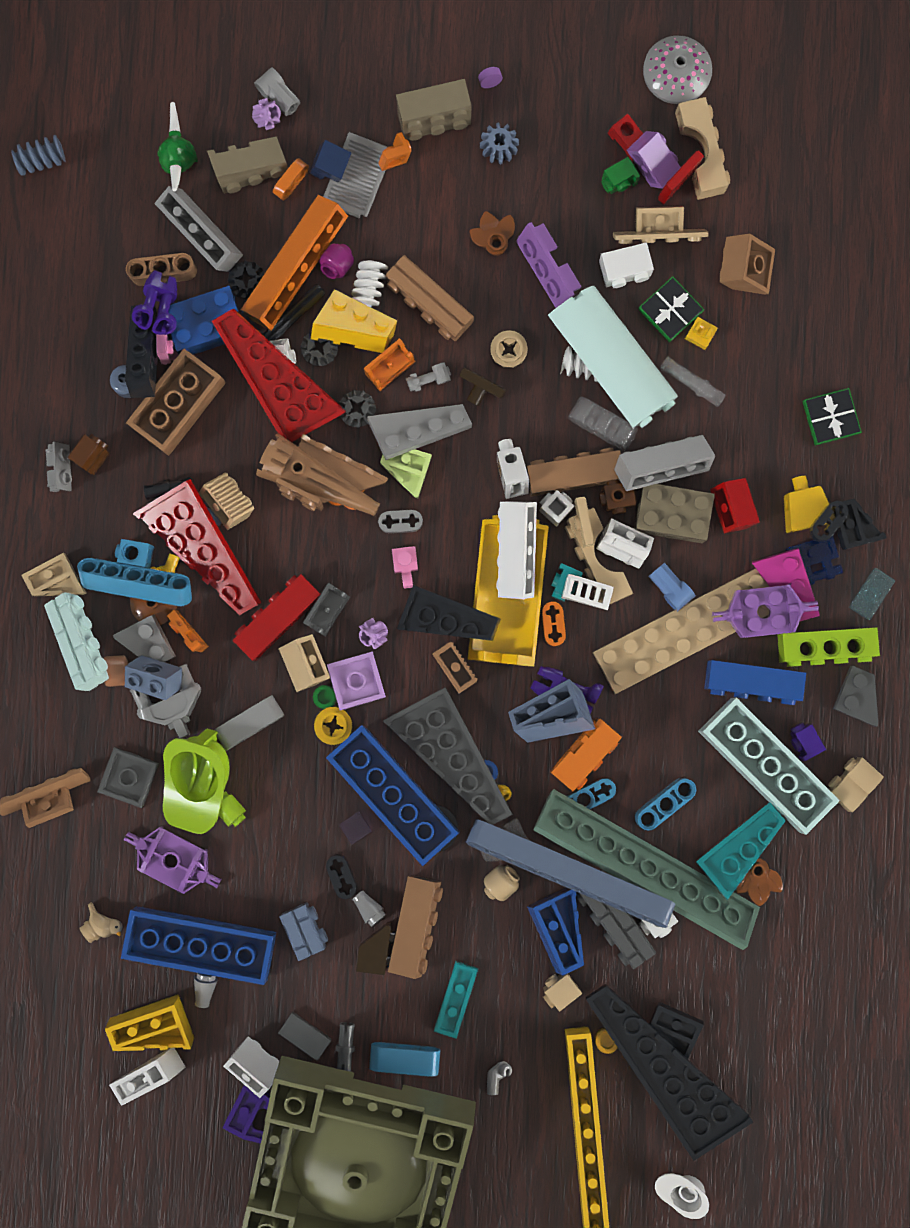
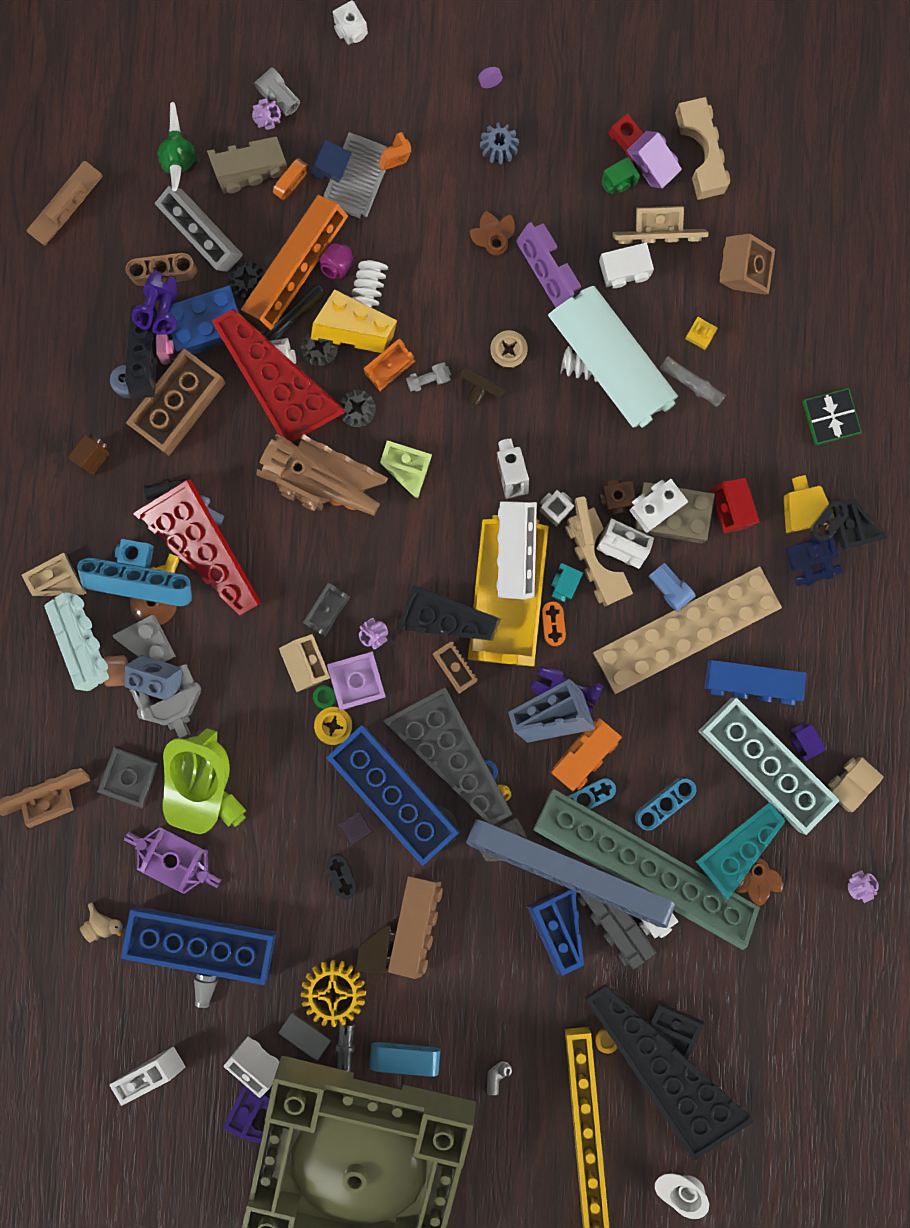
(38, 155): sand blue piece -> none
(60, 477): light grey hinge -> none
(64, 203): none -> medium nougat bracket
(151, 1026): yellow wedge -> none
(181, 625): orange wing -> none
(226, 500): tan brick -> none
(249, 722): light grey beam -> none
(277, 617): red brick -> none
(303, 930): sand blue brick -> none
(323, 994): none -> yellow gear
(350, 23): none -> white brick
(369, 909): light grey cone -> none
(400, 527): light grey beam -> none
(405, 562): bright pink plate -> none
(416, 428): light grey wing -> none
(429, 298): medium nougat brick -> none
(434, 109): dark tan brick -> none
(456, 999): teal tile -> none
(501, 883): tan head -> none
(560, 991): tan brick -> none
(568, 588): white slope -> none
(572, 473): medium nougat brick -> none
(602, 423): clear beam -> none
(658, 505): none -> white brick
(664, 462): light grey brick -> none
(671, 309): black tile -> none
(673, 81): light grey dish -> none
(680, 177): red tile -> none
(783, 606): medium lavender plate -> none
(788, 569): dark pink wing -> none
(858, 696): dark grey wing -> none
(863, 886): none -> lavender gear
(866, 646): lime brick -> none
(872, 594): clear light blue plate -> none

